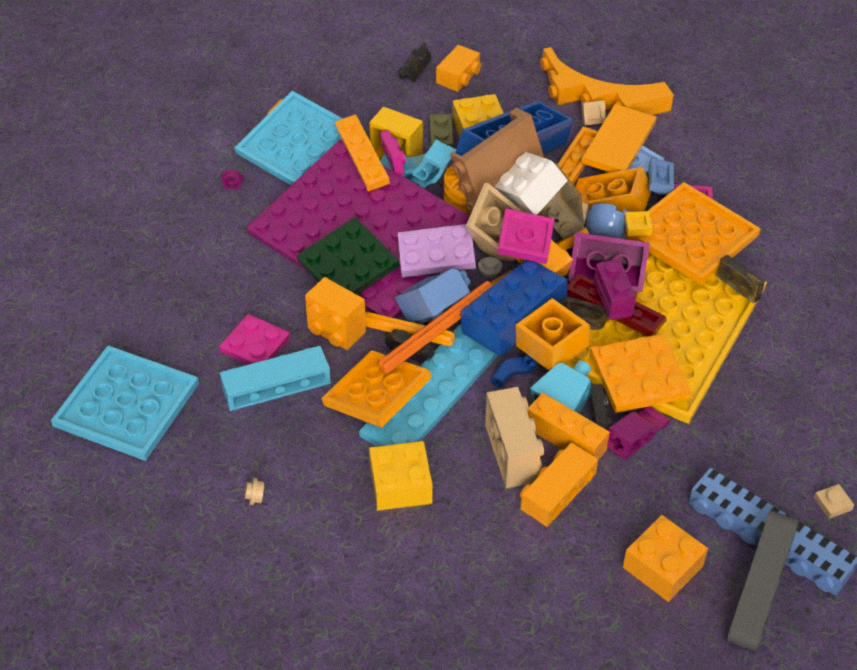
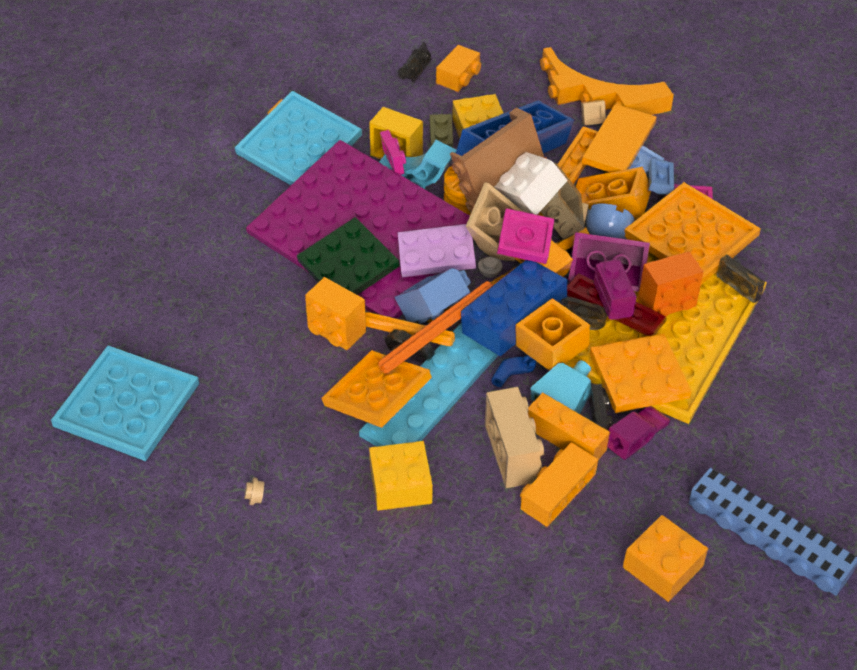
(228, 181): magenta plate -> none
(254, 341): dark pink plate -> none
(275, 378): medium azure brick -> none
(362, 153): light orange plate -> none
(638, 223): yellow plate -> none
(671, 284): none -> orange brick
(762, 581): dark grey beam -> none
(833, 501): tan plate -> none

